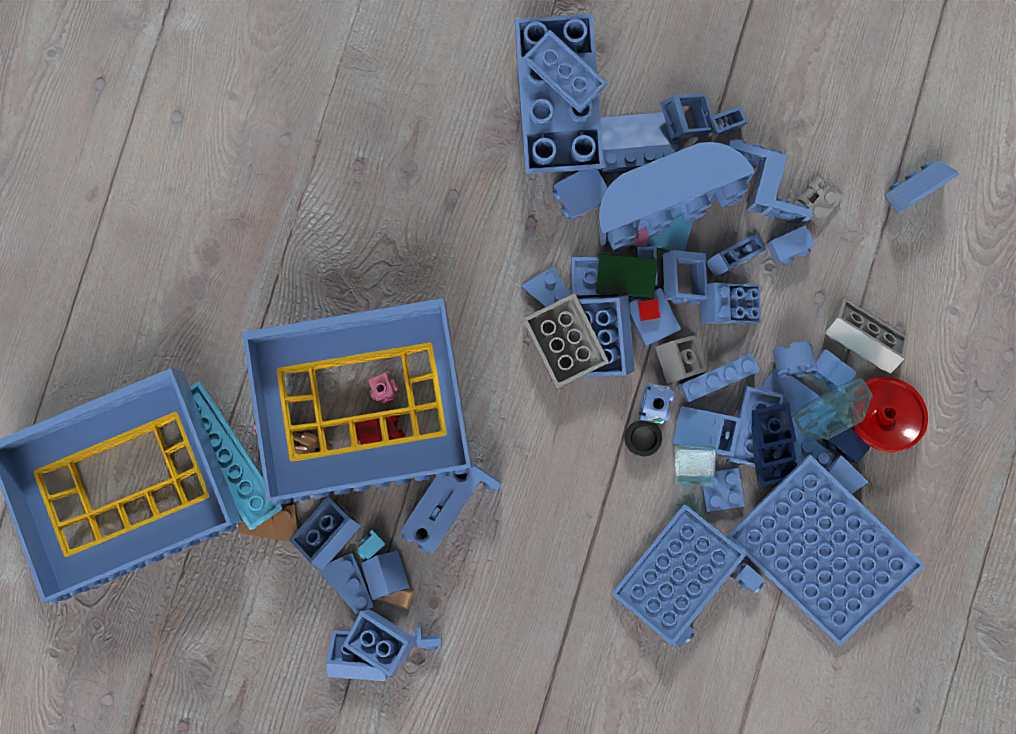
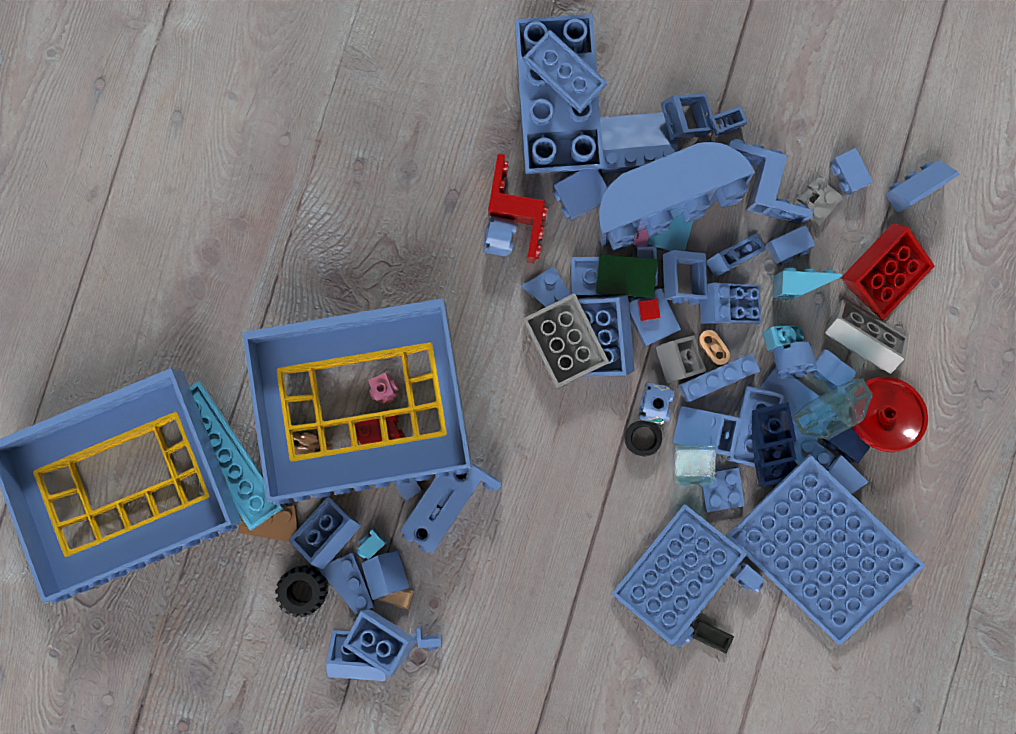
(286, 595): none -> black tyre
(409, 489): none -> medium blue brick
(499, 235): none -> medium blue brick
(518, 208): none -> red bracket
(712, 636): none -> pearl dark grey tile
(716, 345): none -> light nougat plate
(782, 336): none -> medium azure slope
(793, 283): none -> medium azure slope
(850, 172): none -> medium blue brick
(888, 270): none -> red slope

